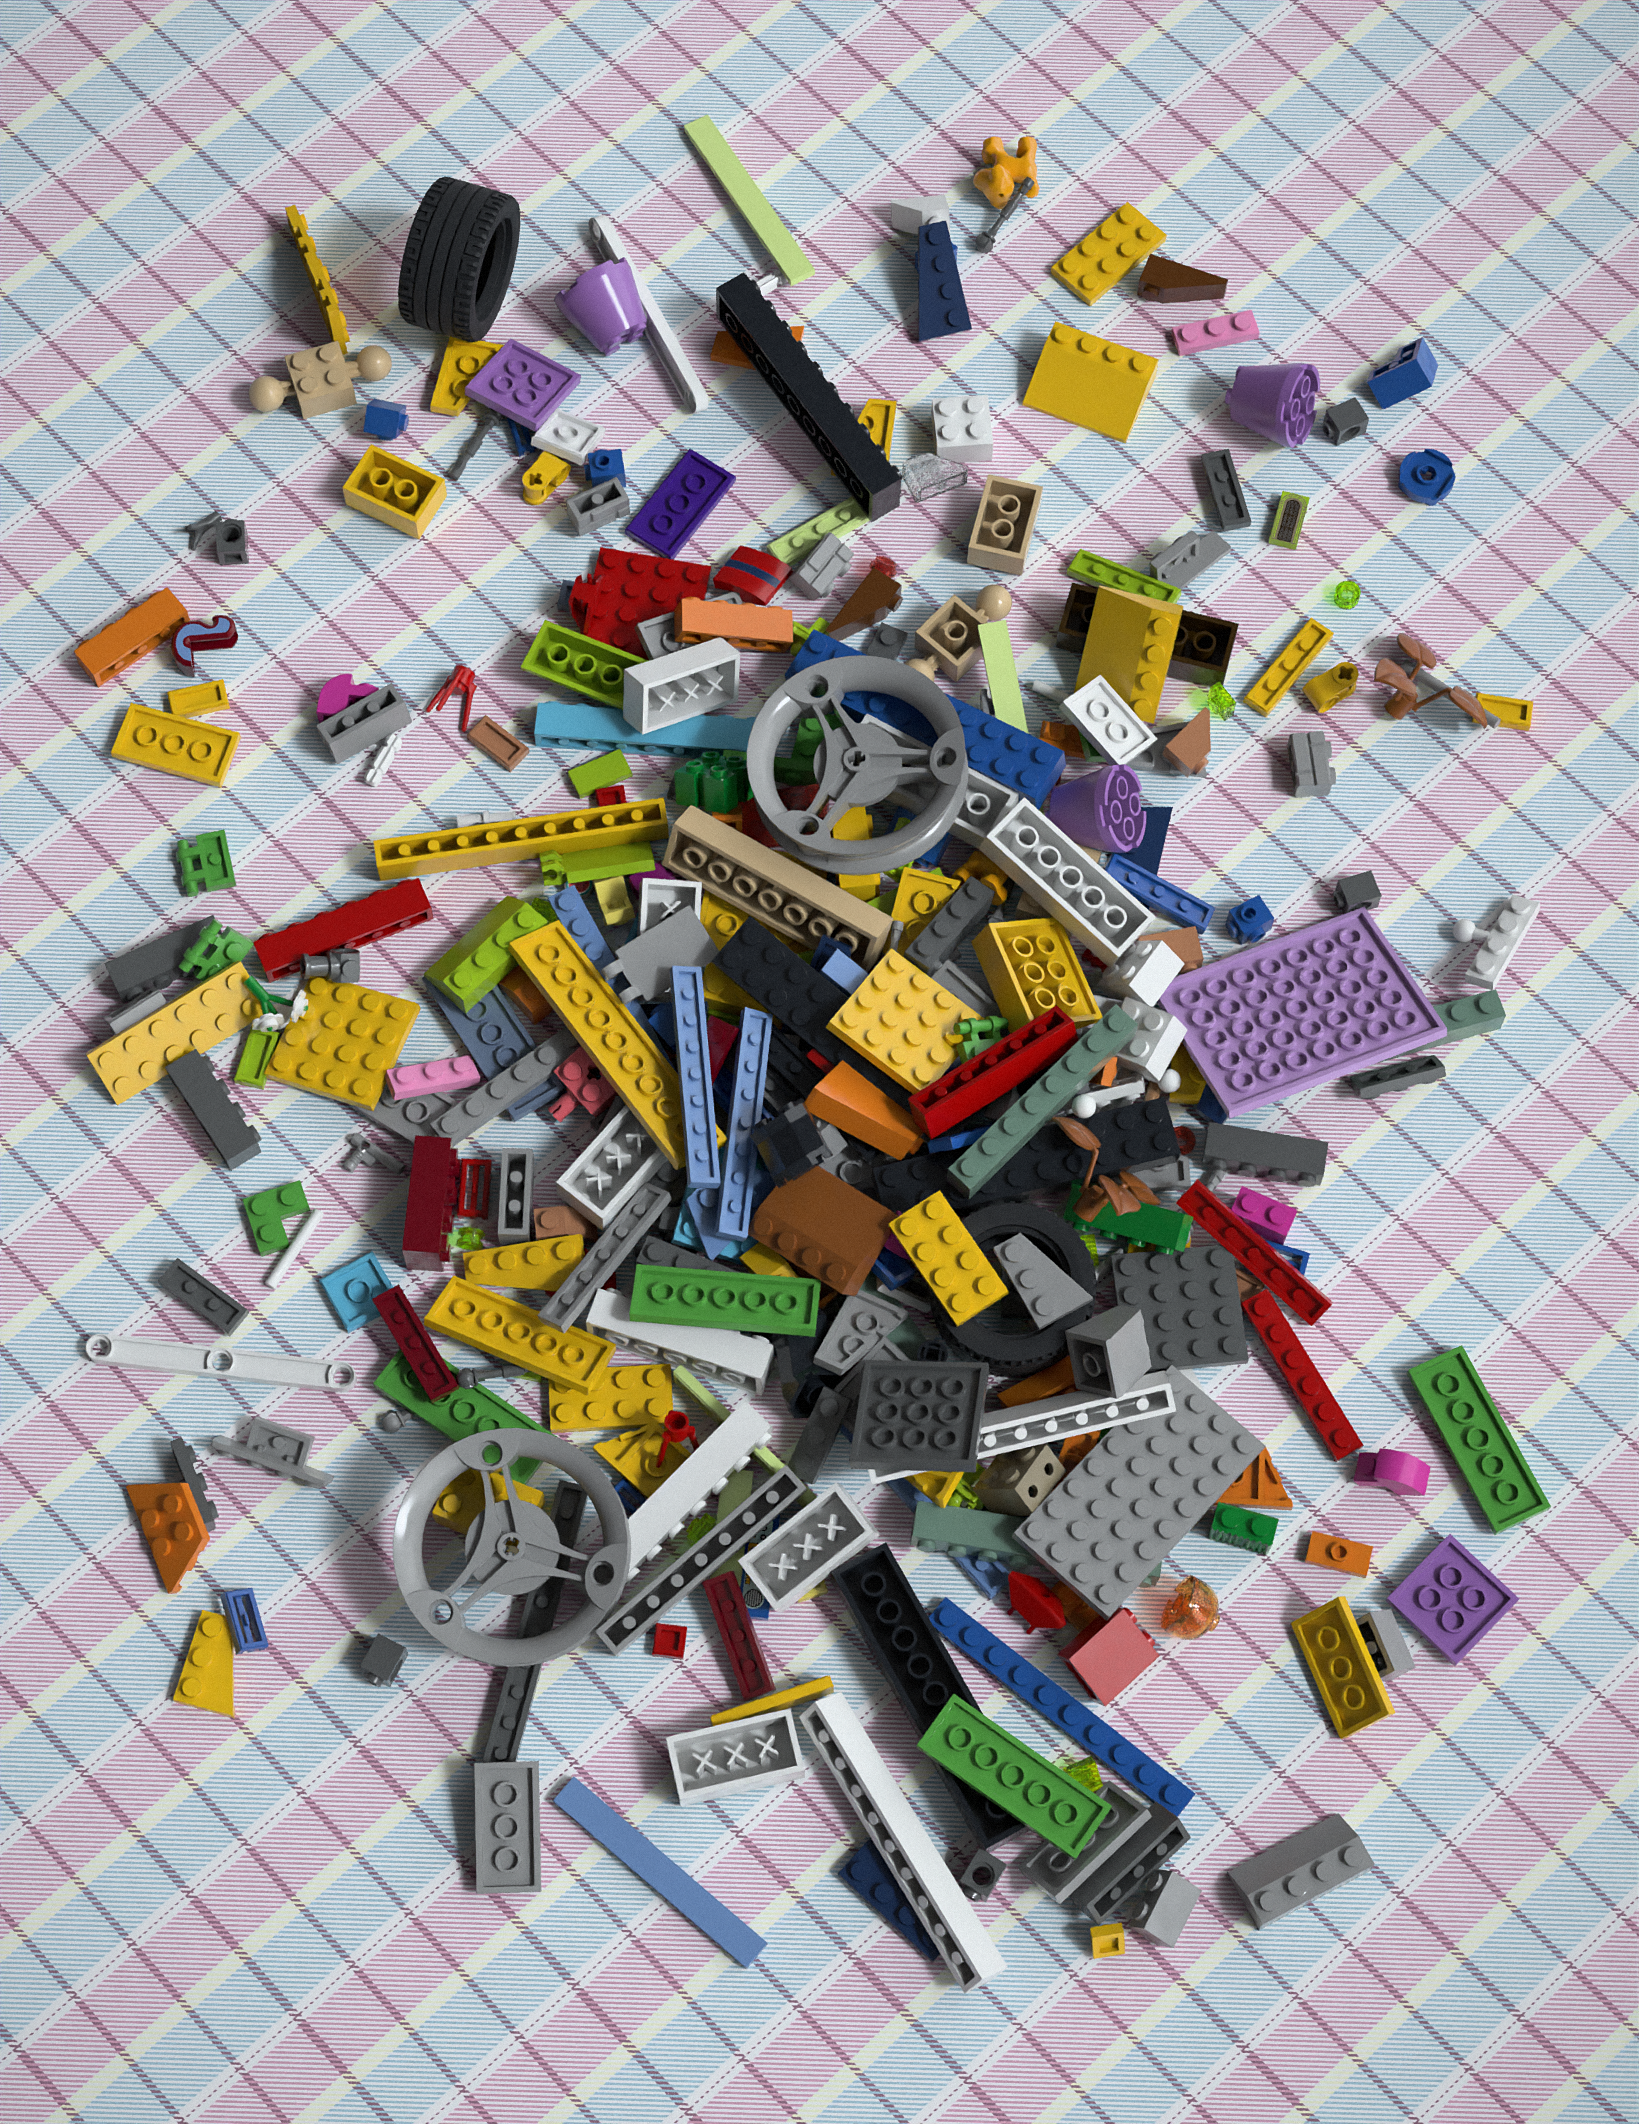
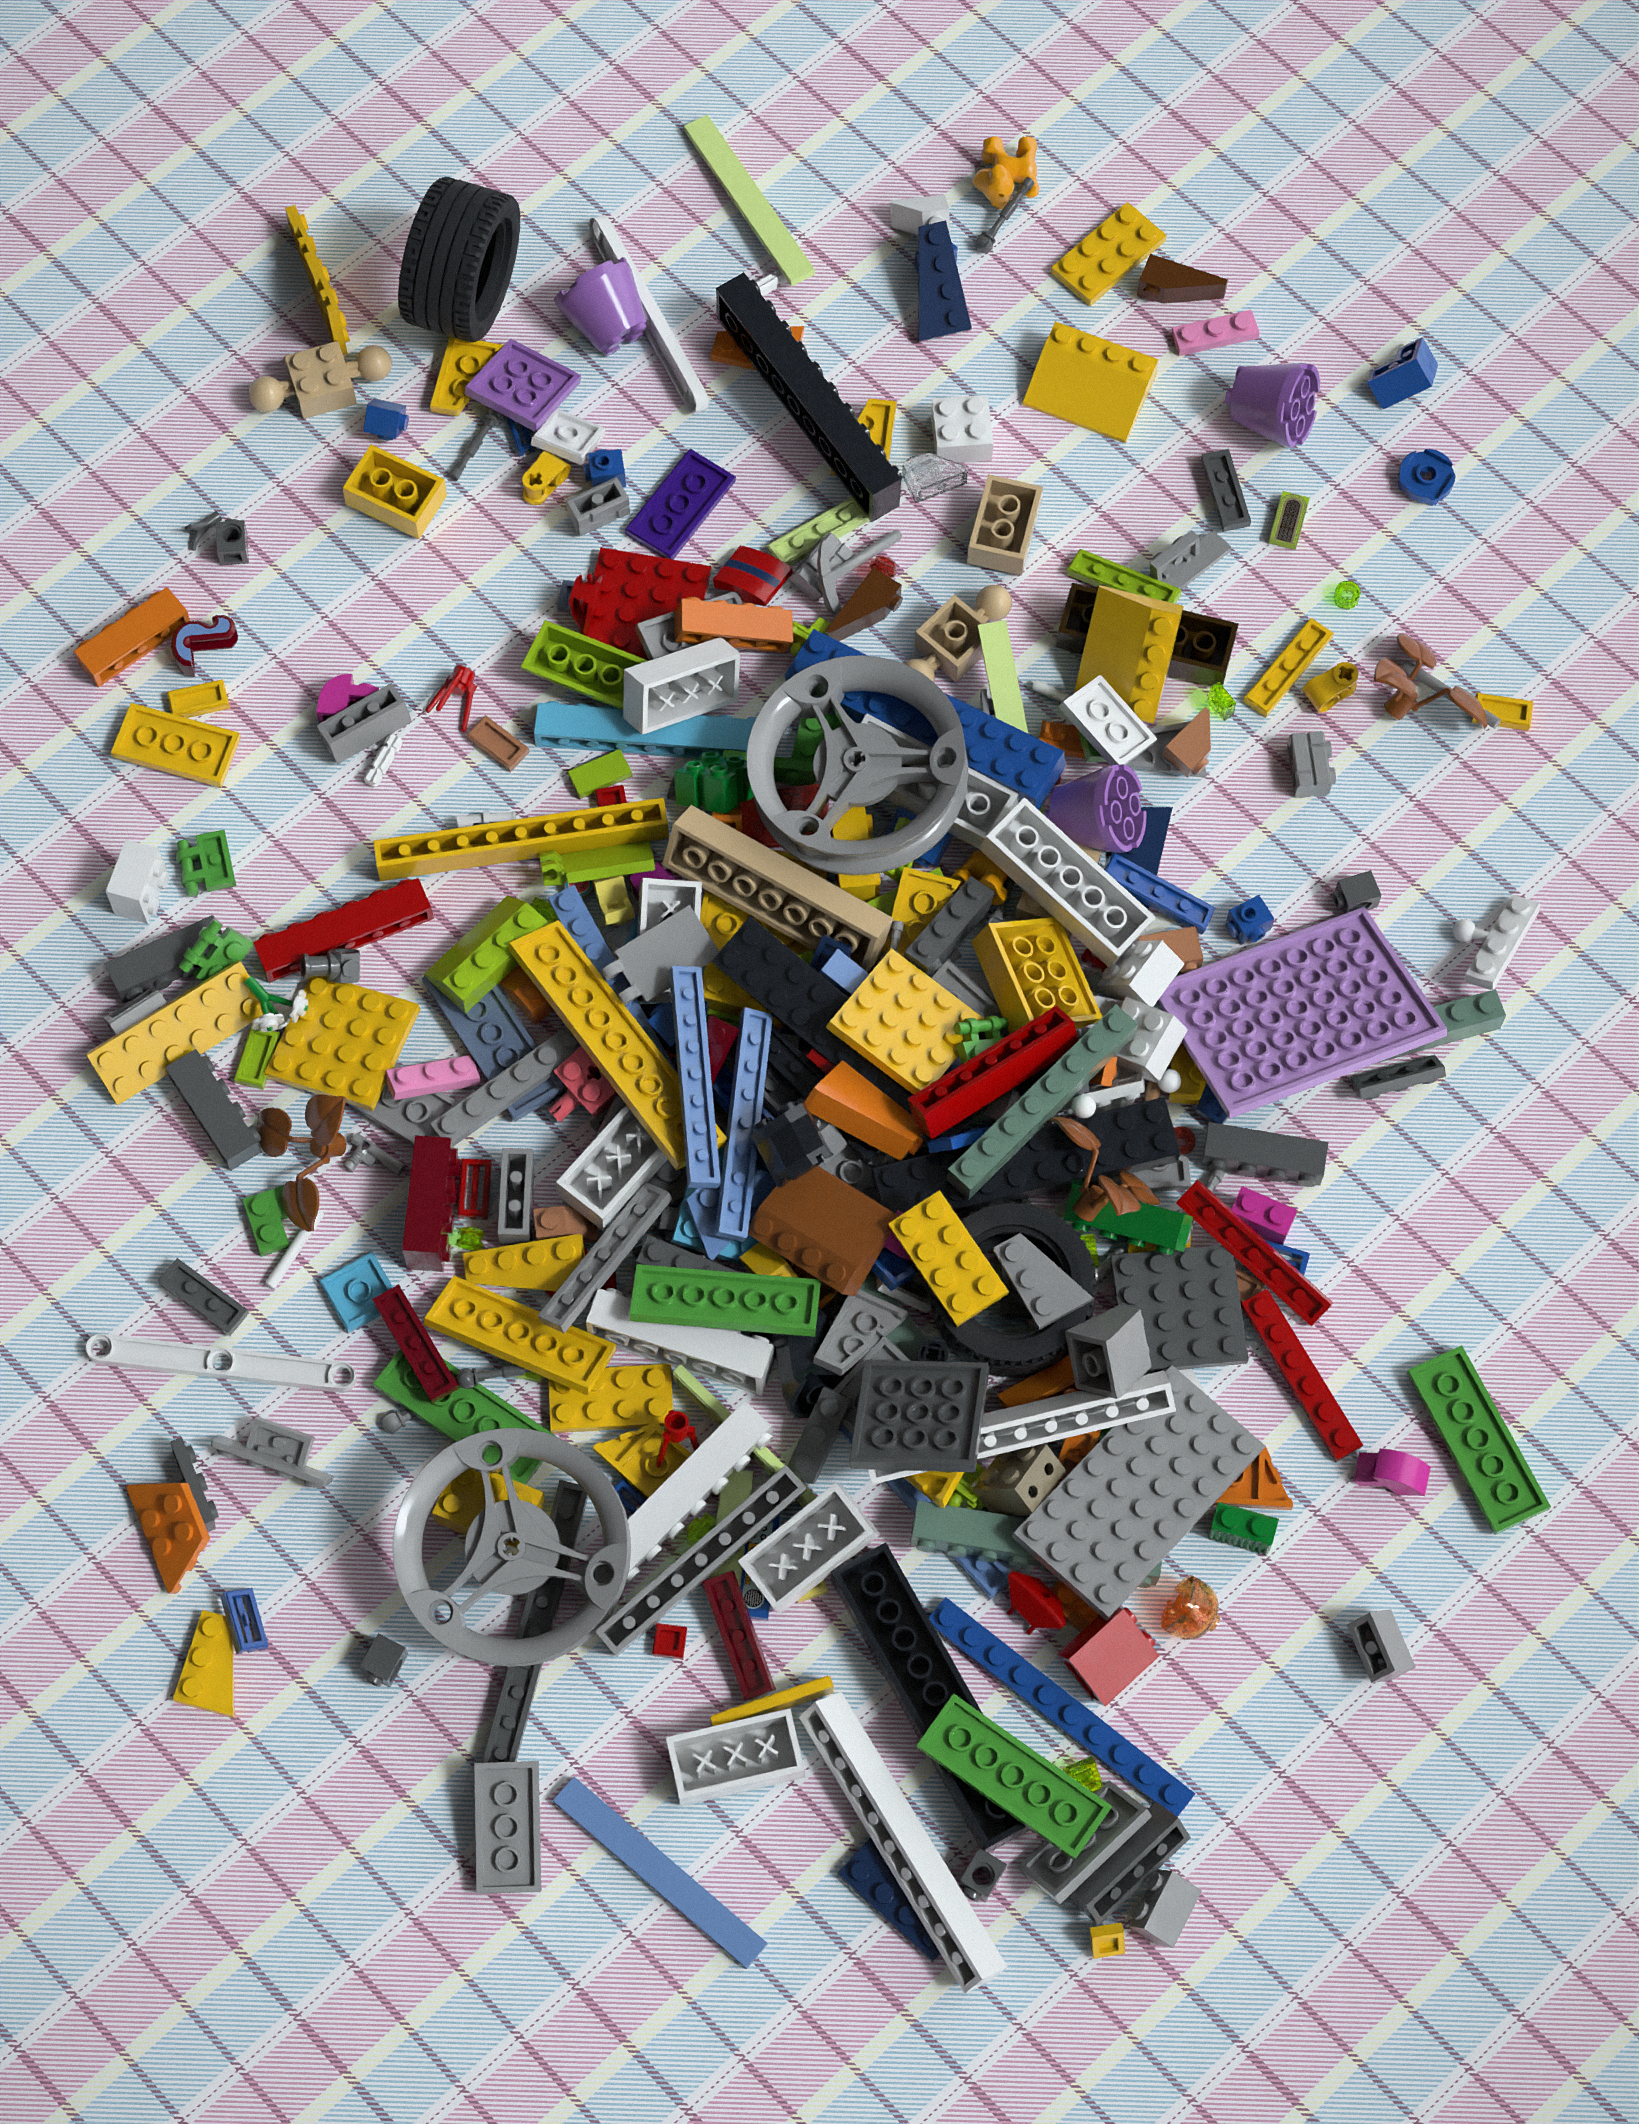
(137, 882): none -> white brick
(324, 1118): none -> dark orange plant
(827, 577): none -> light grey piece
(887, 642): dark grey plate -> none
(1300, 1870): light grey slope -> none
(1338, 1554): orange plate -> none
(1342, 1667): yellow plate -> none
(1345, 421): dark grey brick -> none
(1452, 1599): medium lavender plate -> none

